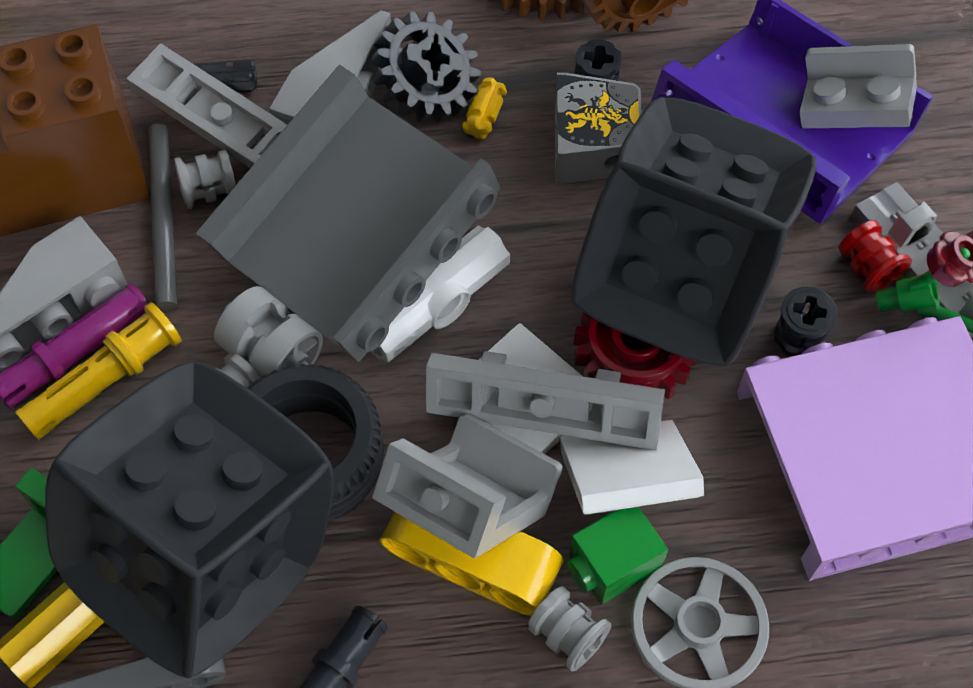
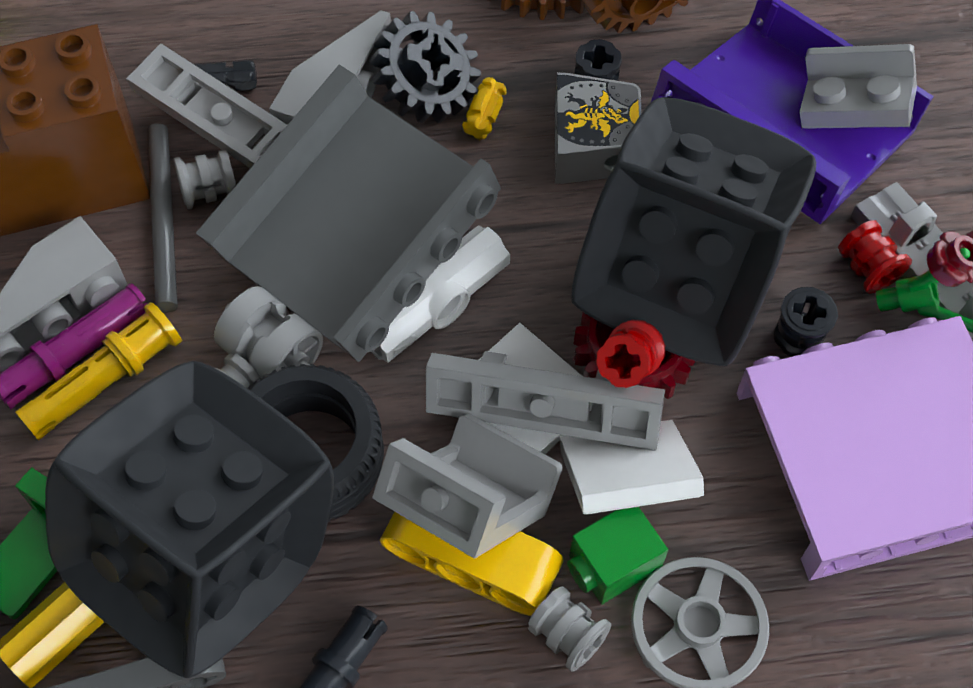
(640, 339): none -> red bush

